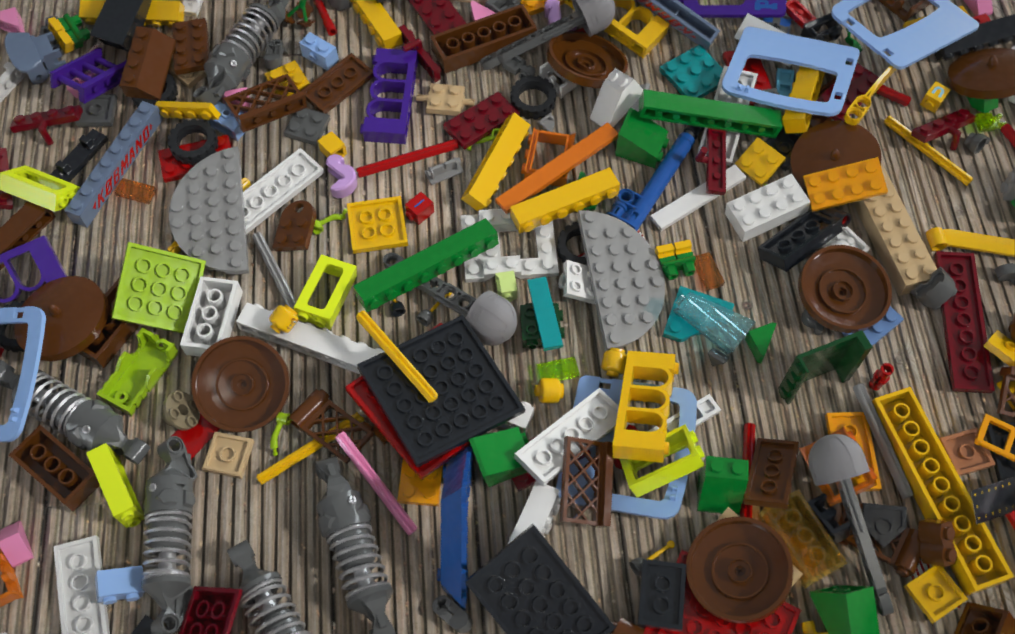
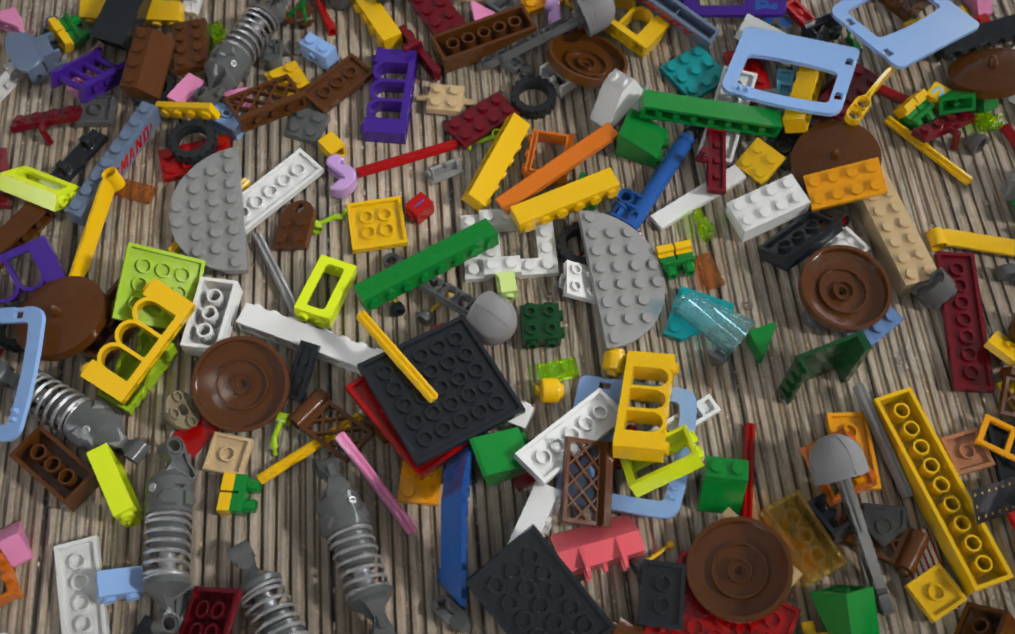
(110, 183): none -> yellow piece
(154, 294): none -> yellow fence
(185, 88): none -> bright pink brick
(217, 32): none -> clear neon green leg
(236, 493): none -> green hips
(283, 319): yellow head -> none
(302, 369): none -> black tile
(545, 313): teal tile -> none
(547, 123): light grey tile -> none
(597, 548): none -> coral piece
(704, 227): none -> clear neon green plate
(772, 473): reddish brown plate -> none
(881, 376): red pin -> none
(914, 109): none -> hips
(937, 542): reddish brown brick -> none
(956, 101): none -> green slope

